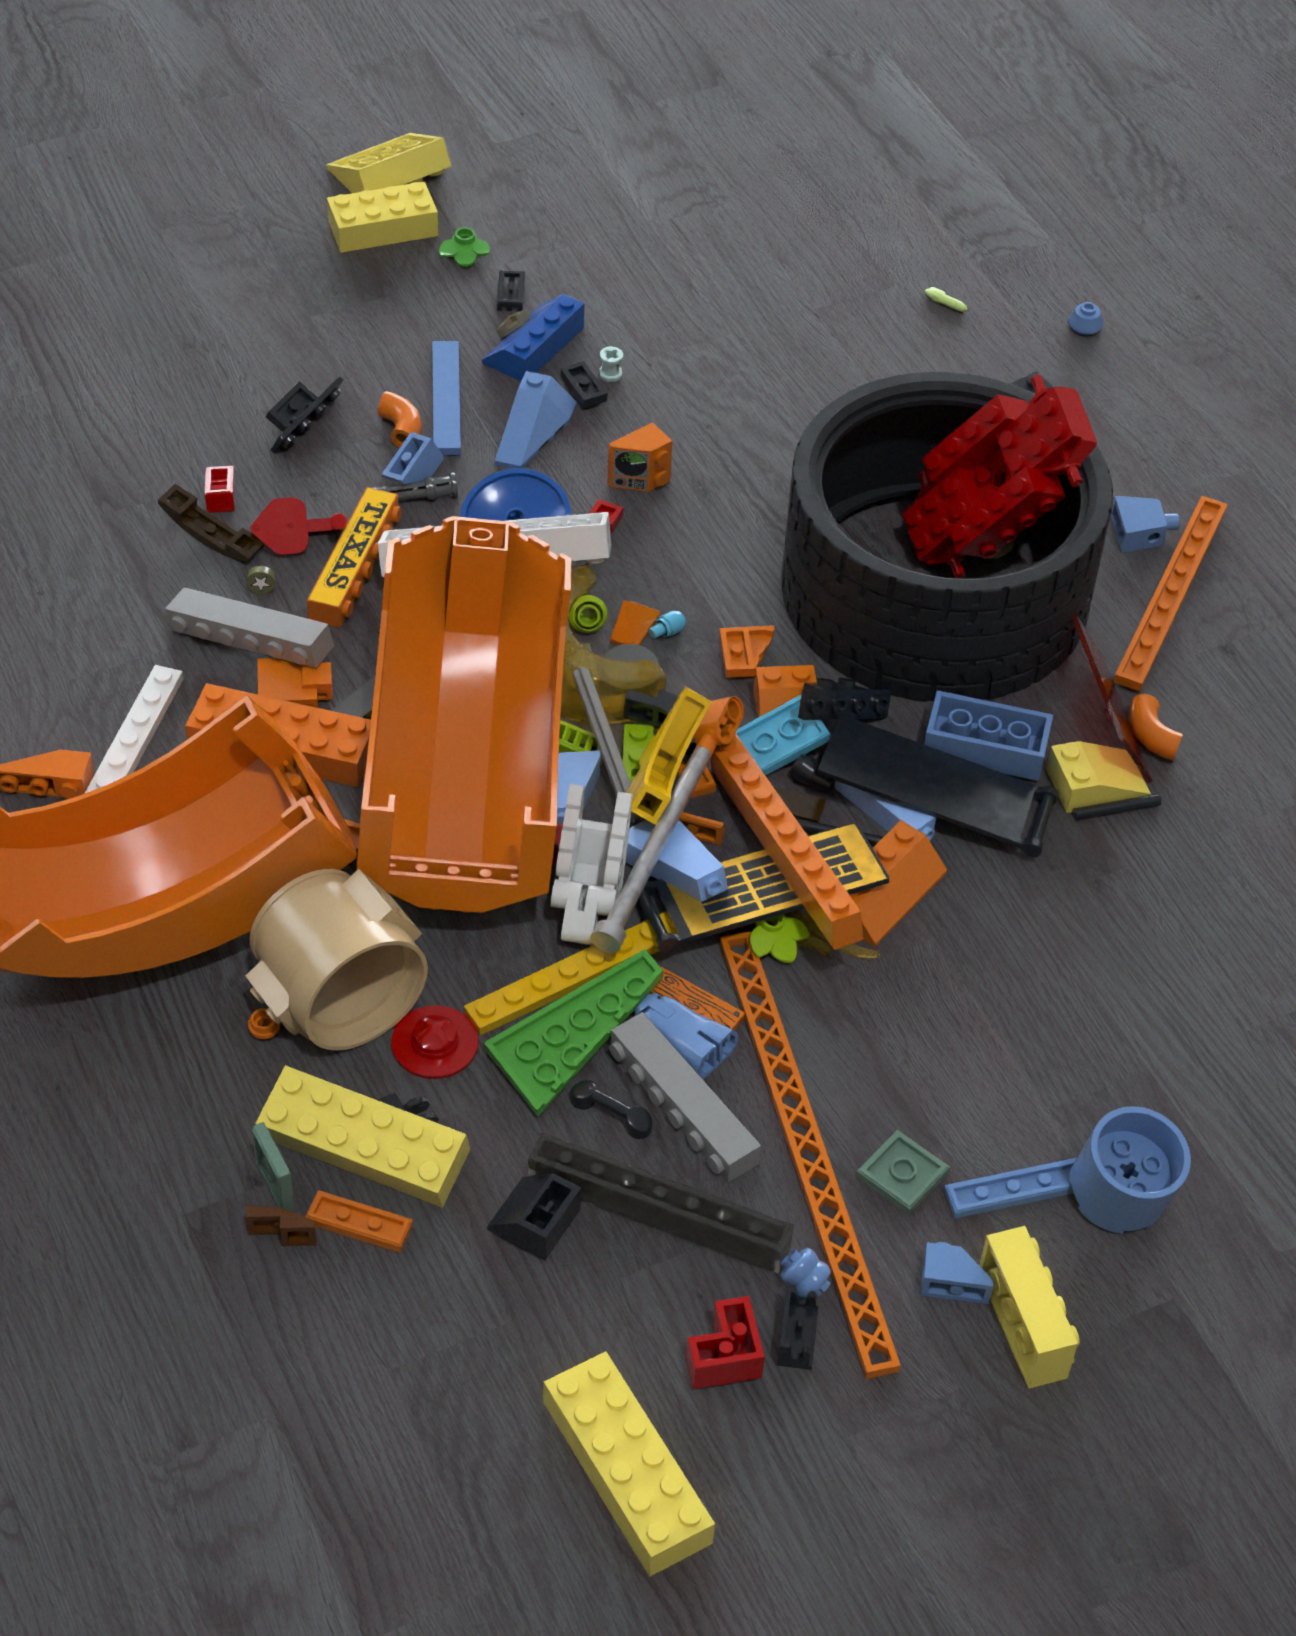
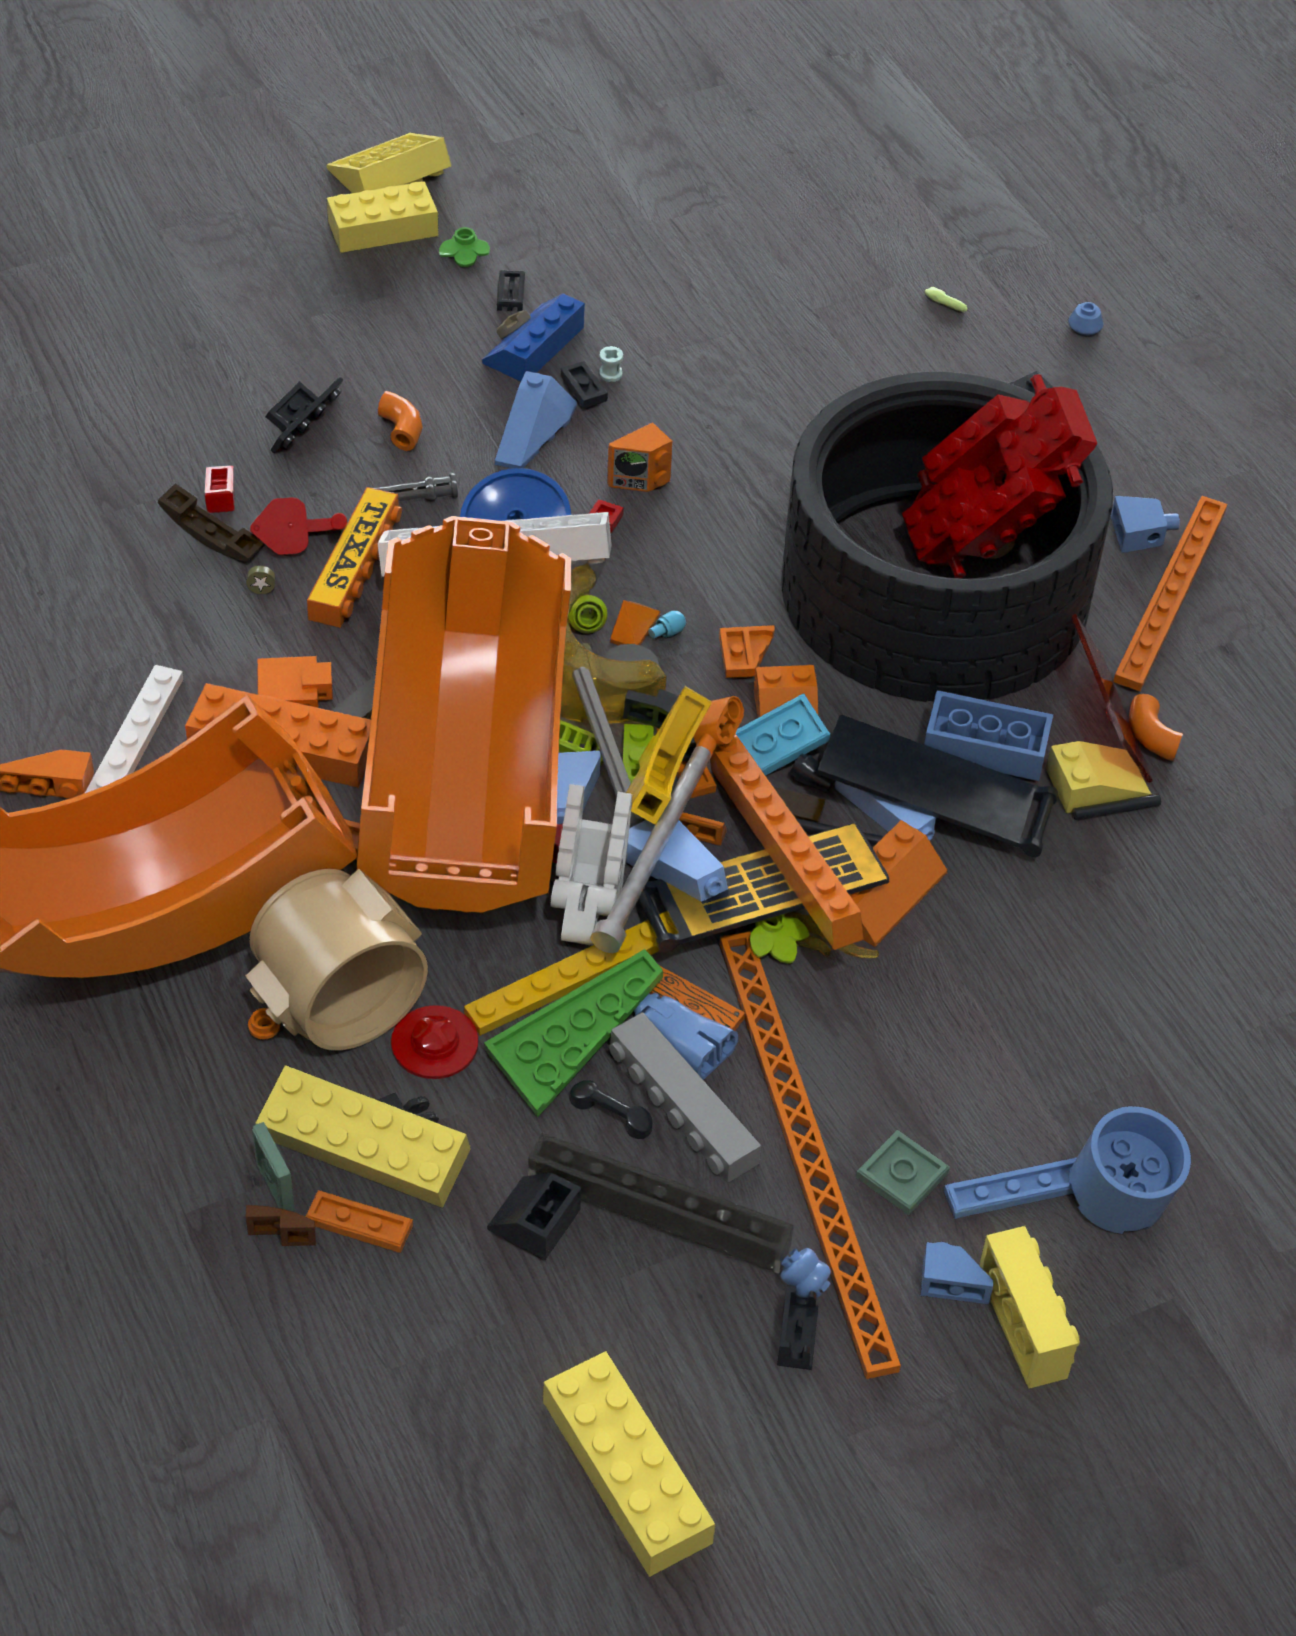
(250, 627): light grey brick -> none
(414, 460): medium blue slope -> none
(446, 397): medium blue tile -> none
(731, 1352): red brick -> none
(830, 699): black bracket -> none

